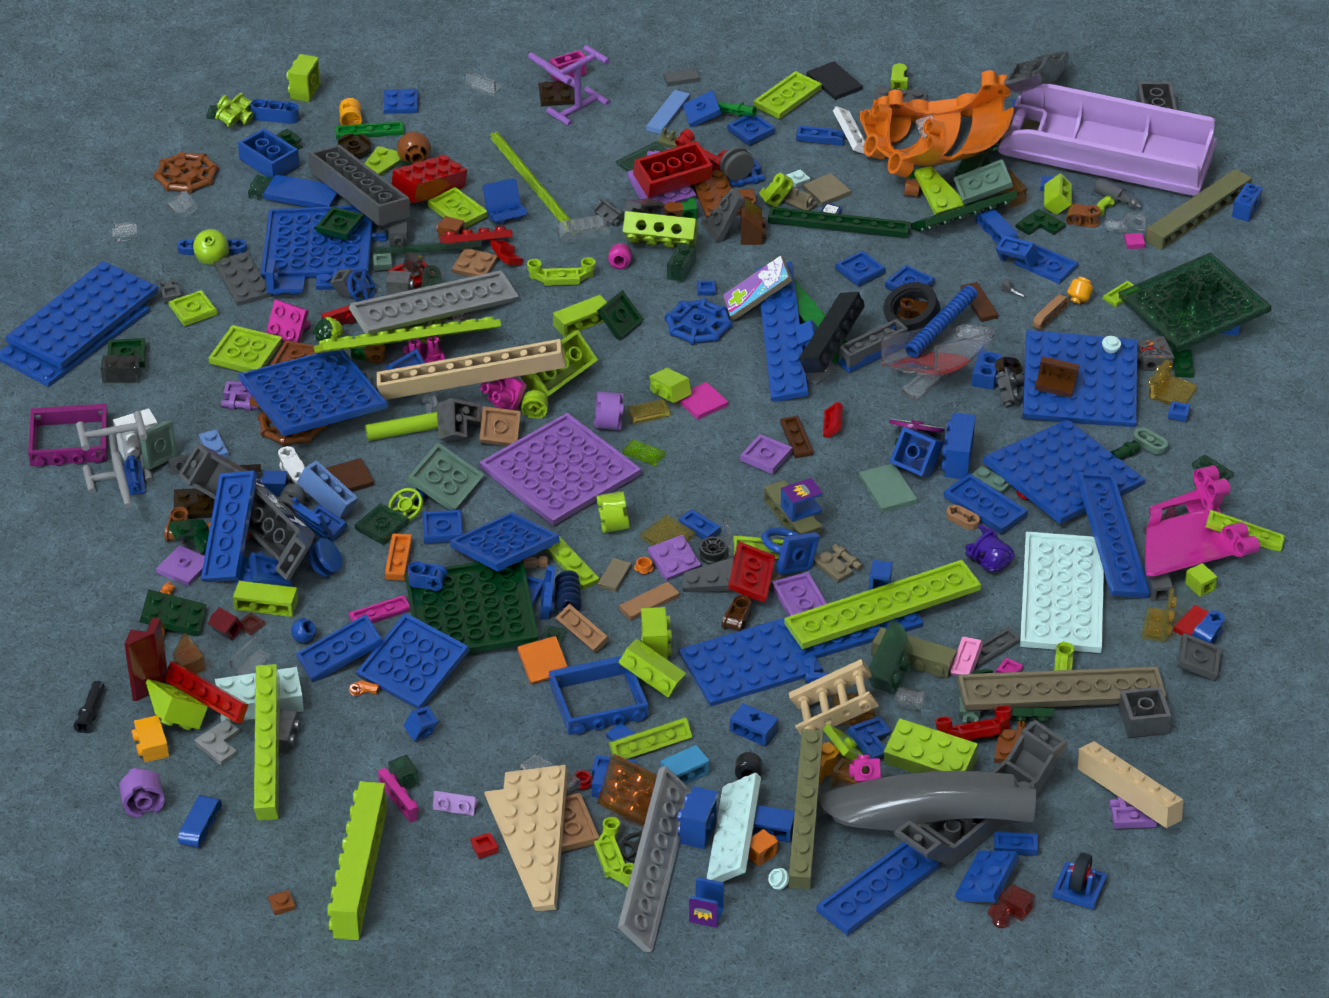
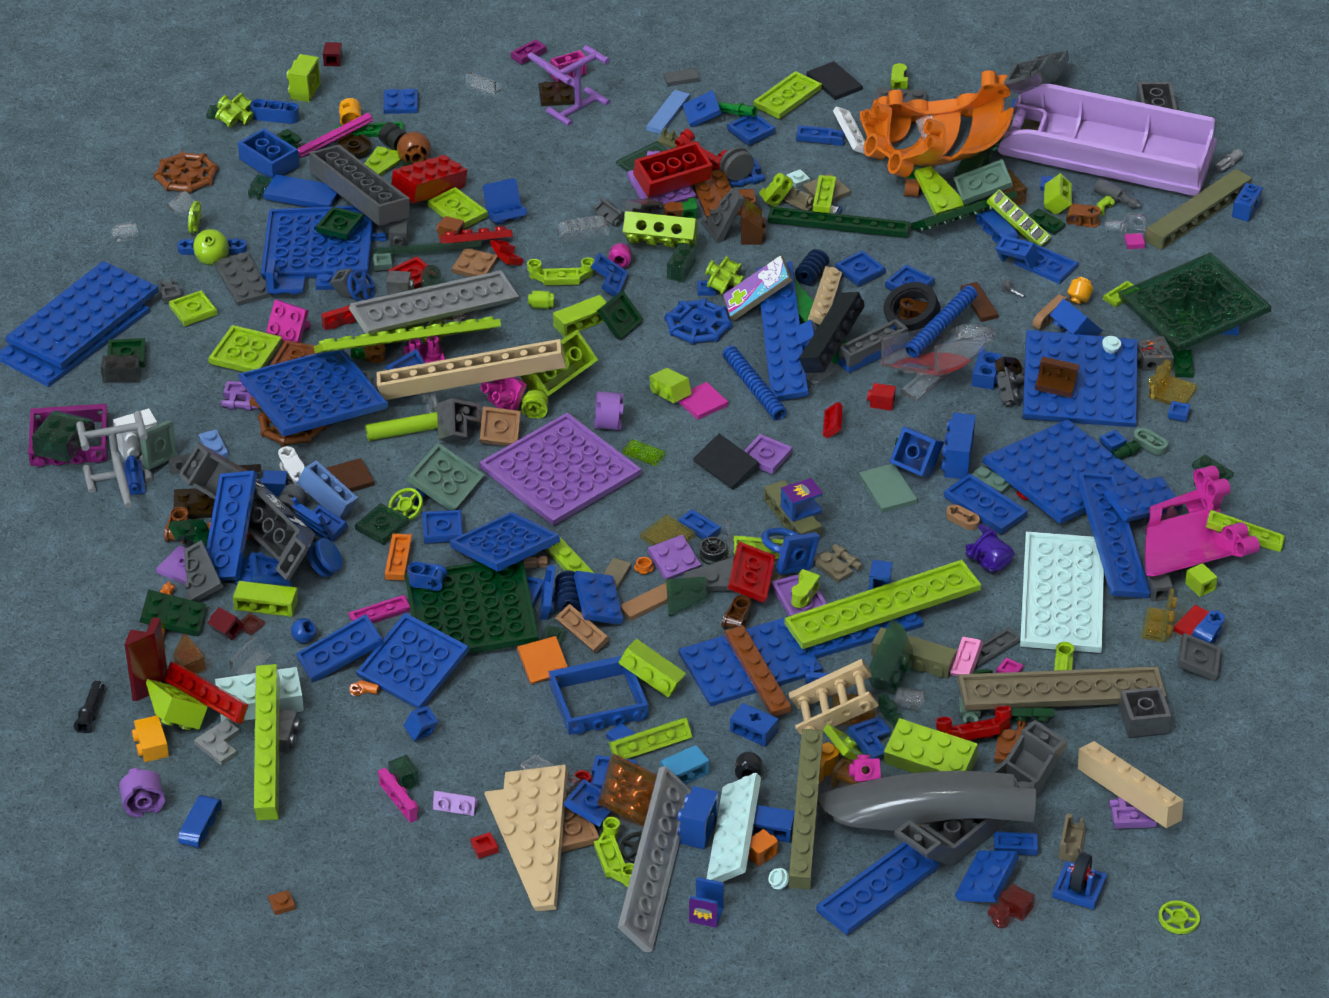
(59, 437): none -> clear green brick
(194, 217): none -> lime wheel
(201, 573): none -> dark grey wing
(327, 329): dark green piece -> none
(332, 54): none -> dark red brick
(335, 134): none -> dark pink axle
(357, 861): lime brick -> none
(390, 134): none -> pearl dark grey wheel
(412, 263): clear smoke tile -> none
(521, 54): none -> magenta plate
(529, 177): lime axle -> none
(541, 299): none -> lime brick
(584, 803): none -> blue plate
(598, 597): none -> blue plate
(613, 274): none -> blue plate
(613, 512): lime brick -> none
(648, 411): clear yellow plate -> none
(654, 630): lime brick -> none
(684, 593): none -> clear green wing
(724, 275): none -> lime axle
(726, 461): none -> black tile
(754, 382): none -> blue piece
(757, 671): none -> dark orange plate
(796, 437): reddish brown tile -> none
(805, 589): none -> lime leg
(811, 267): none -> dark blue piece
(824, 194): none -> lime plate
(825, 294): none -> tan plate
(882, 396): none -> red brick
(889, 709): none -> clear green plate
(917, 425): magenta piece -> none
(1018, 218): none -> tile
(1072, 839): none -> dark tan hinge
(1073, 321): none -> blue brick
(1112, 440): none -> blue plate
(1135, 498): none -> blue plate
(1179, 917): none -> lime wheel
(1229, 160): none -> light grey axle

